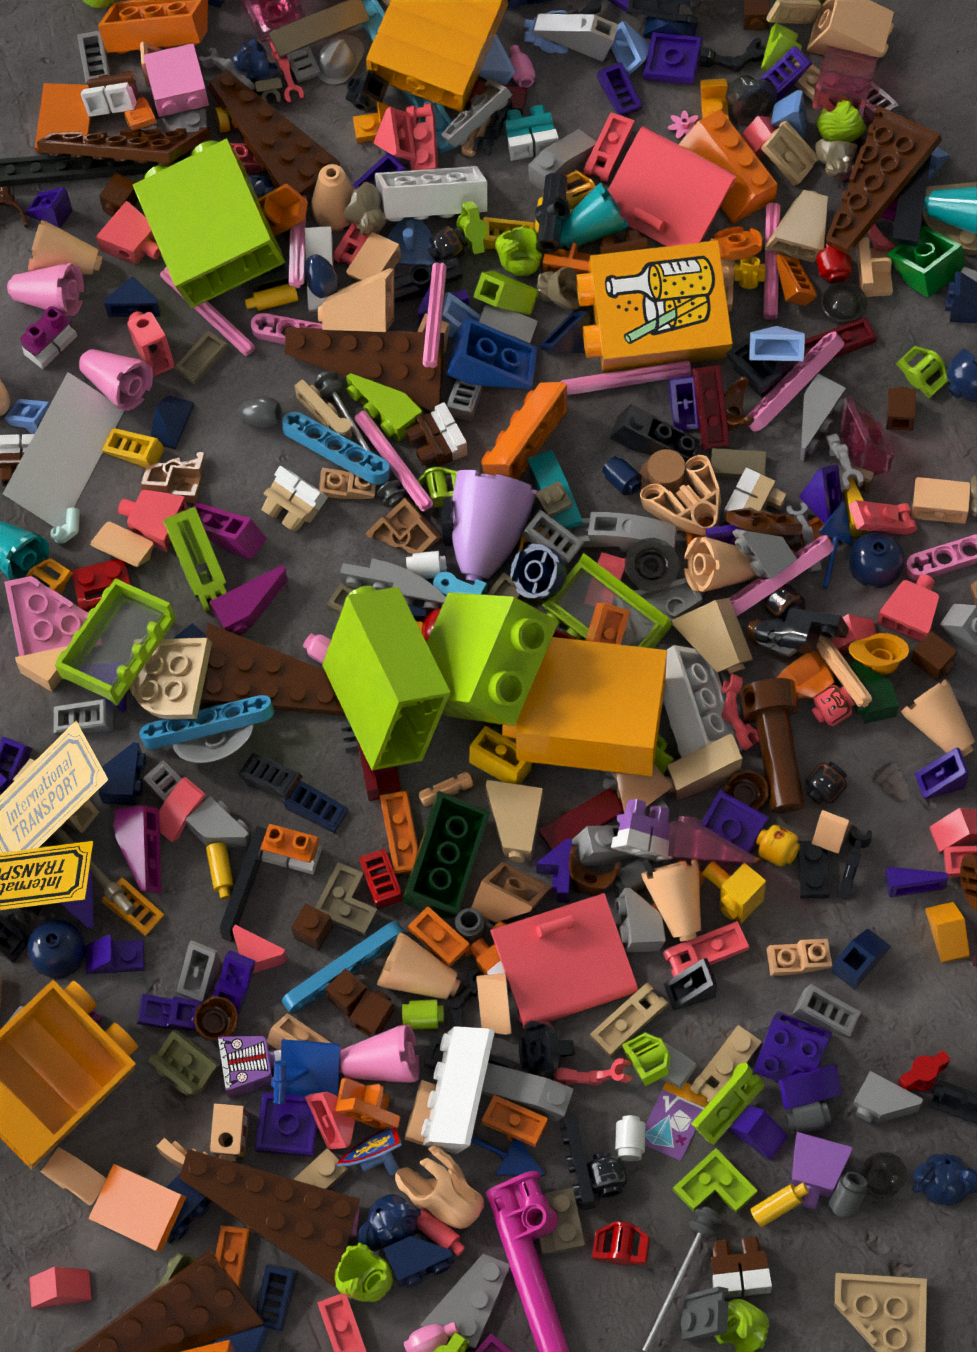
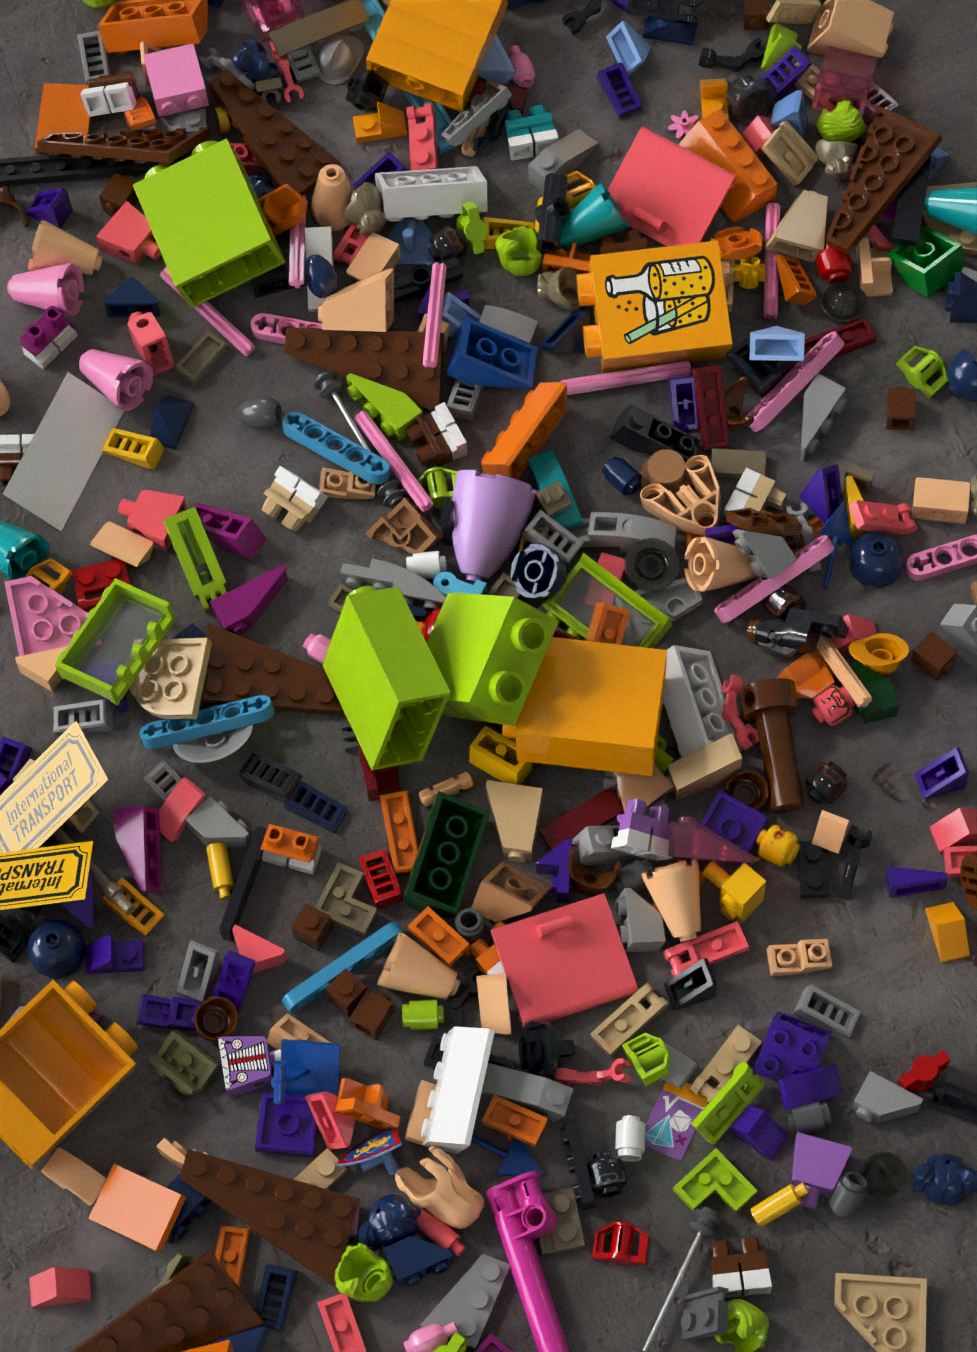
(27, 414): medium blue slope -> none
(68, 530): light aqua arm -> none
(123, 777): dark blue slope -> none
(176, 477): medium nougat slope -> none
(227, 1123): light nougat torso -> none
(272, 297): yellow cylinder -> none
(323, 412): tan plate -> none
(383, 1057): bright pink cone -> none
(396, 134): coral slope -> none
(506, 293): lime slope -> none
(545, 44): light blue helmet -> none
(579, 32): light grey slope -> none
(609, 146): coral plate -> none
(673, 58): dark purple plate -> none
(716, 635): tan slope -> none
(842, 453): light grey piece -> none
(860, 958): dark blue slope -> none
(865, 438): clear pink slope -> none
(911, 608): coral torso -> none
(941, 719): light nougat cone -> none

